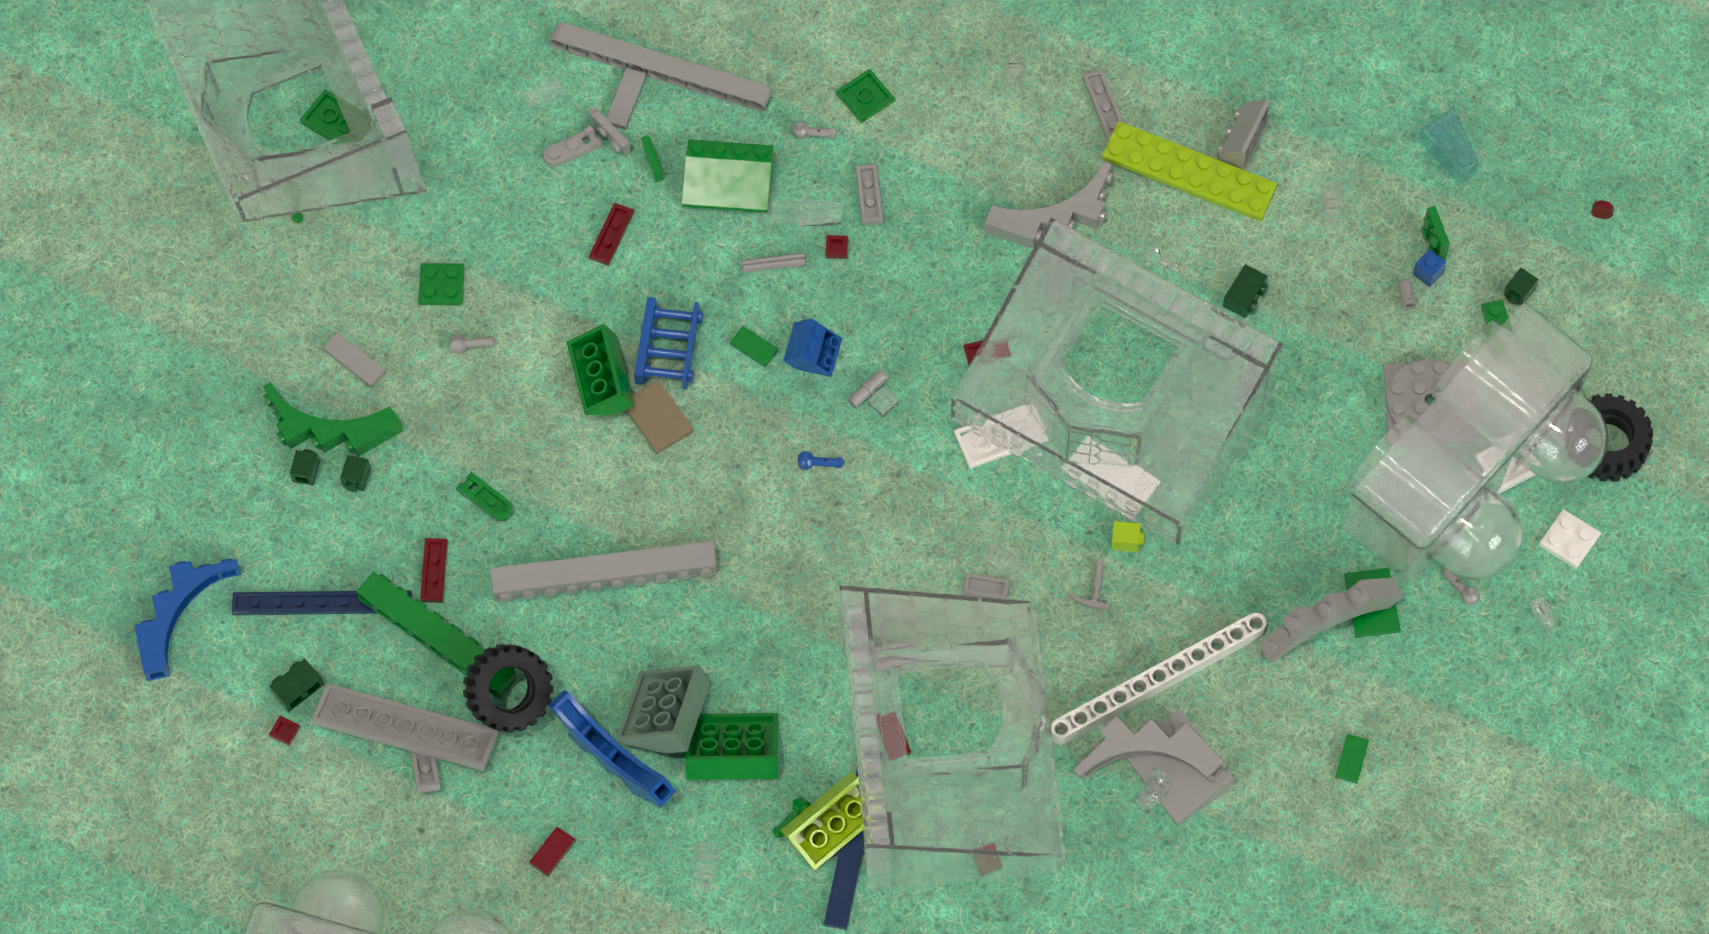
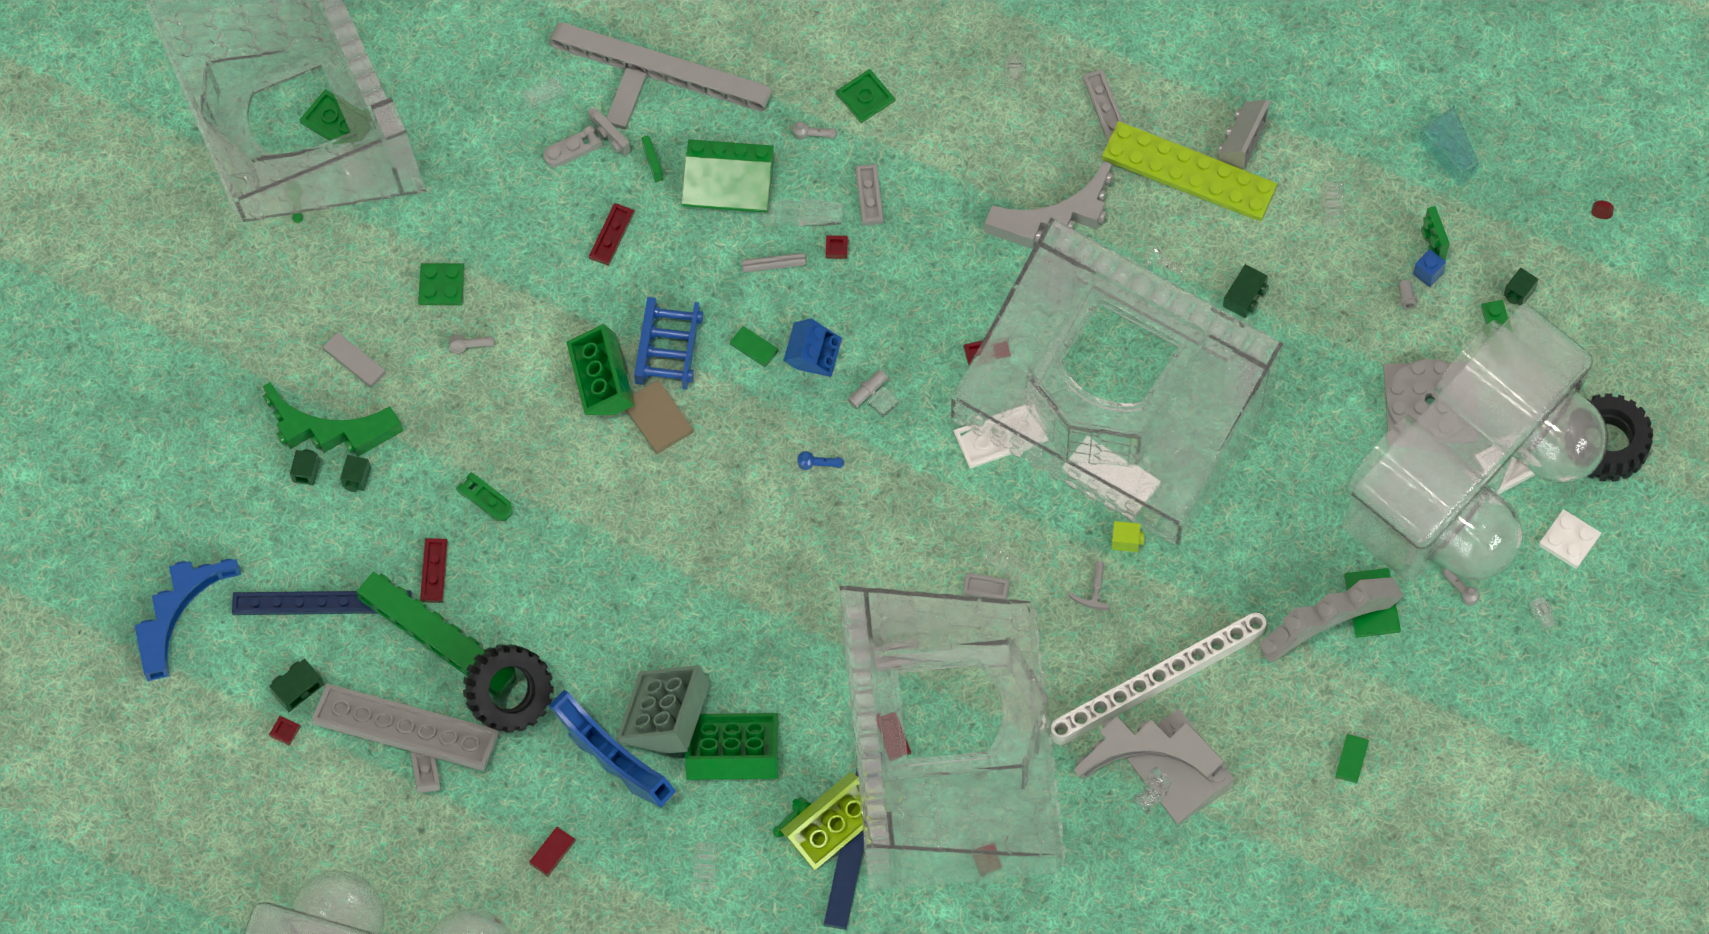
(604, 571): light grey brick -> none

